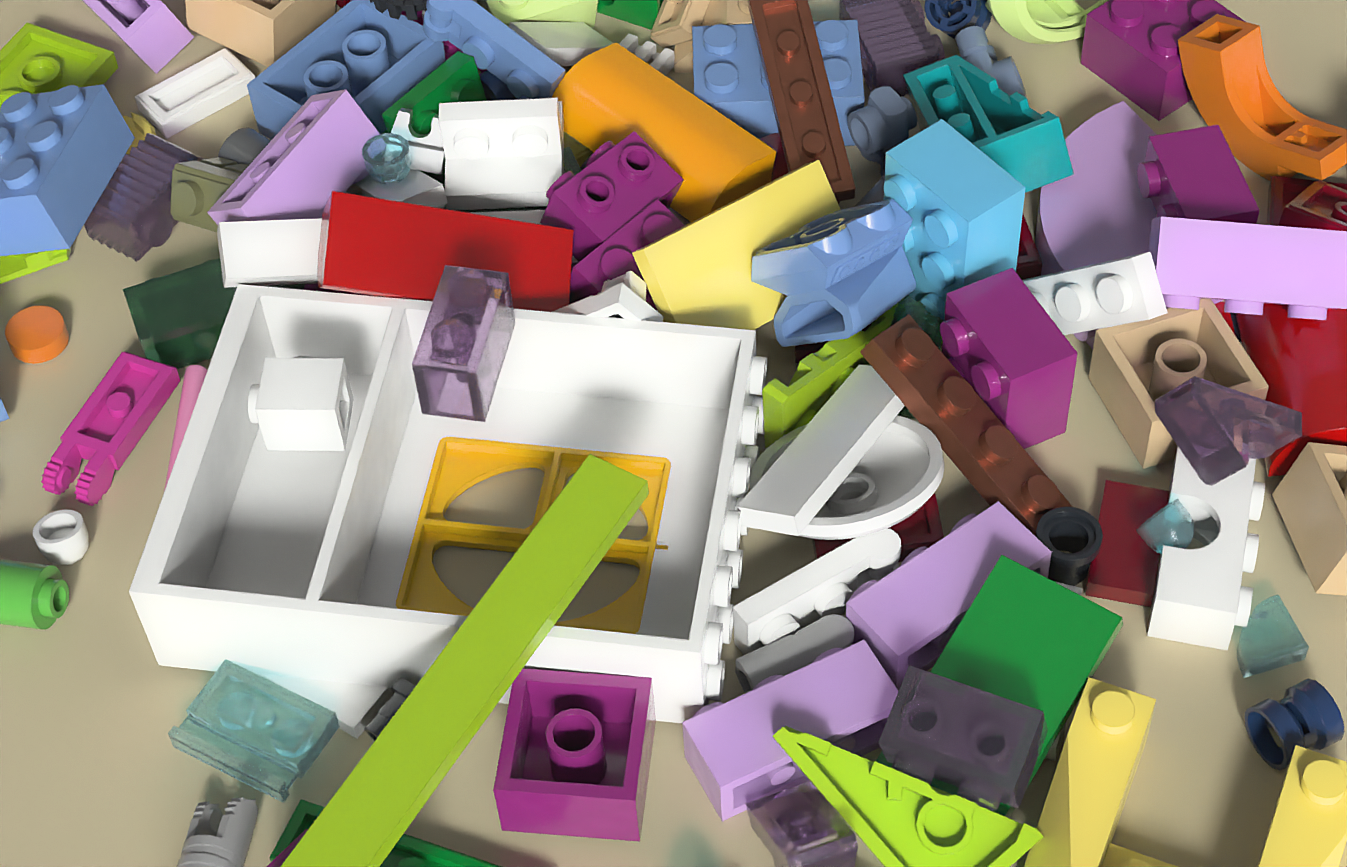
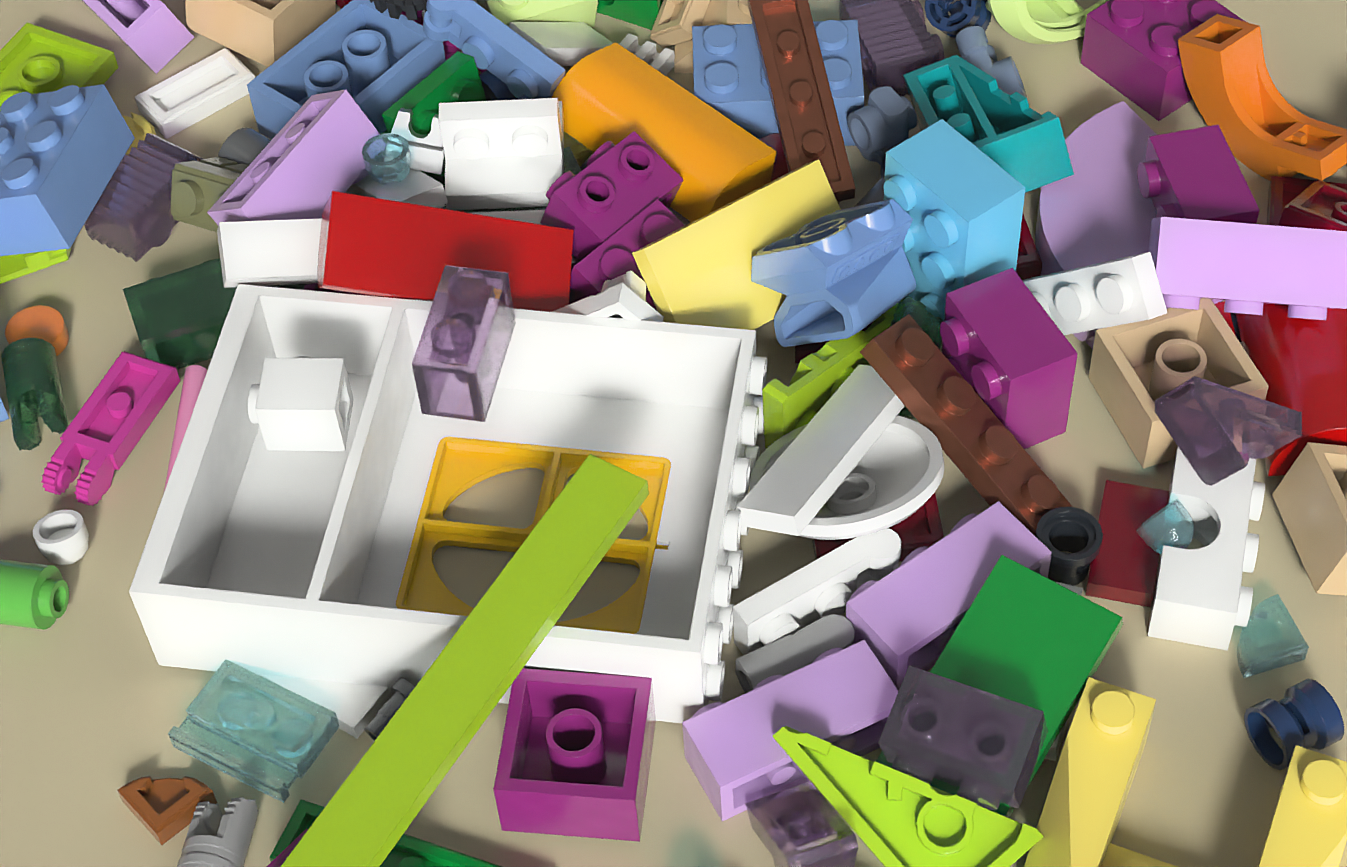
(33, 390): none -> clear green hinge
(165, 803): none -> dark orange tile

